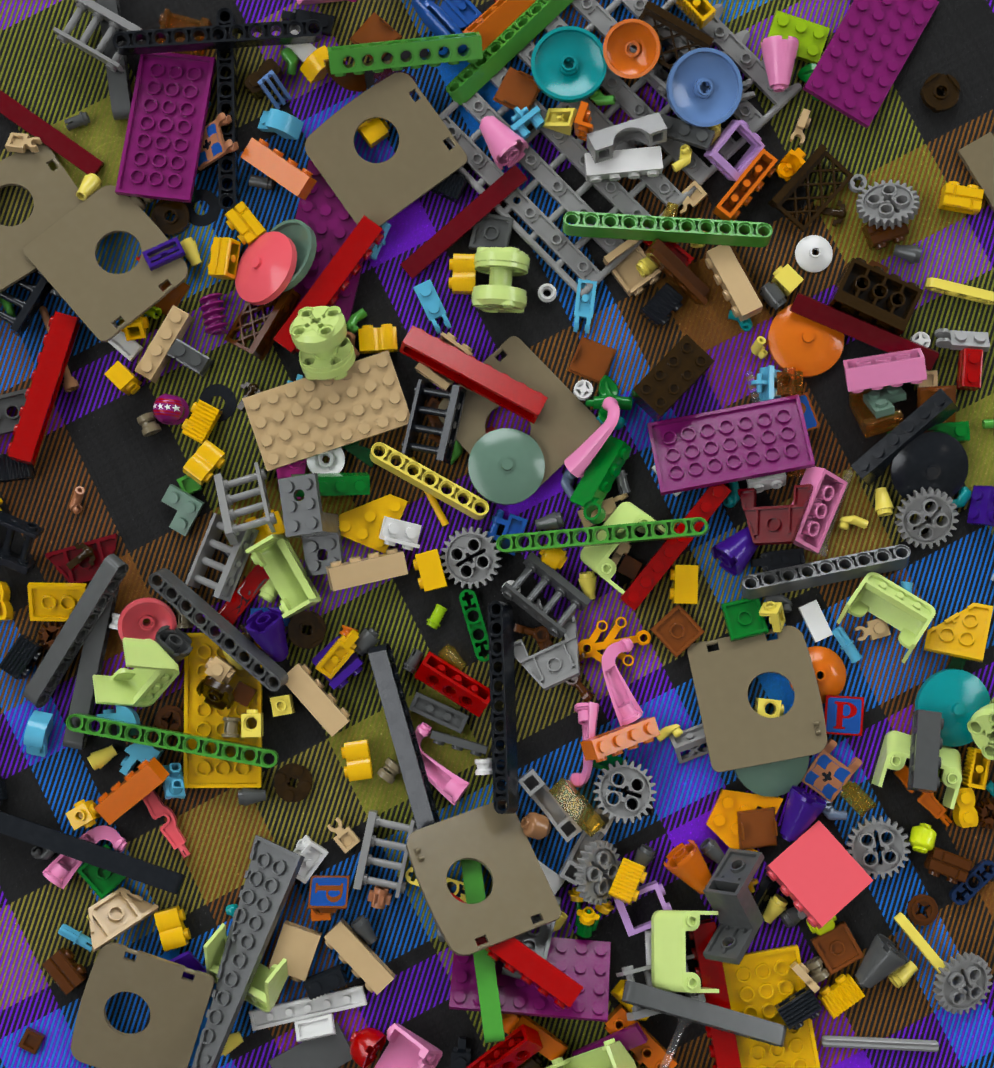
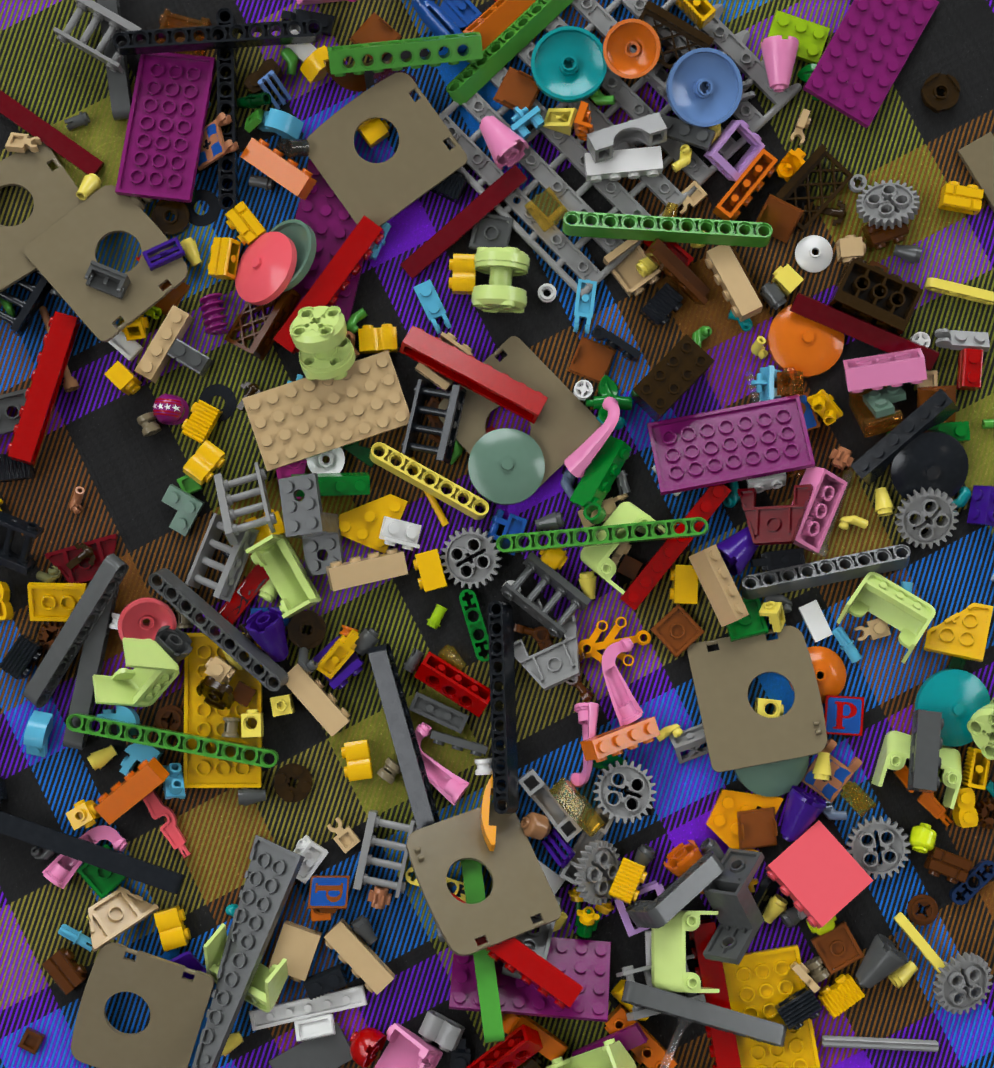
(53, 574): none -> olive arm
(107, 279): none -> dark grey hinge
(254, 100): none -> dark green pin
(254, 120): none -> bright green tile
(293, 147): none -> clear smoke piece
(304, 662): none -> dark grey arm
(441, 1030): none -> light grey brick
(488, 831): none -> light orange slope
(546, 209): none -> clear yellow piece
(551, 840): none -> dark purple tile
(614, 342): none -> black hinge
(670, 902): none -> beam
(701, 334): none -> bright green arm
(718, 585): none -> tan brick
(781, 216): none -> dark orange piece
(822, 767): none -> light yellow cone
(825, 407): none -> yellow hips
(841, 458): none -> nougat gear
(849, 248): none -> tan brick

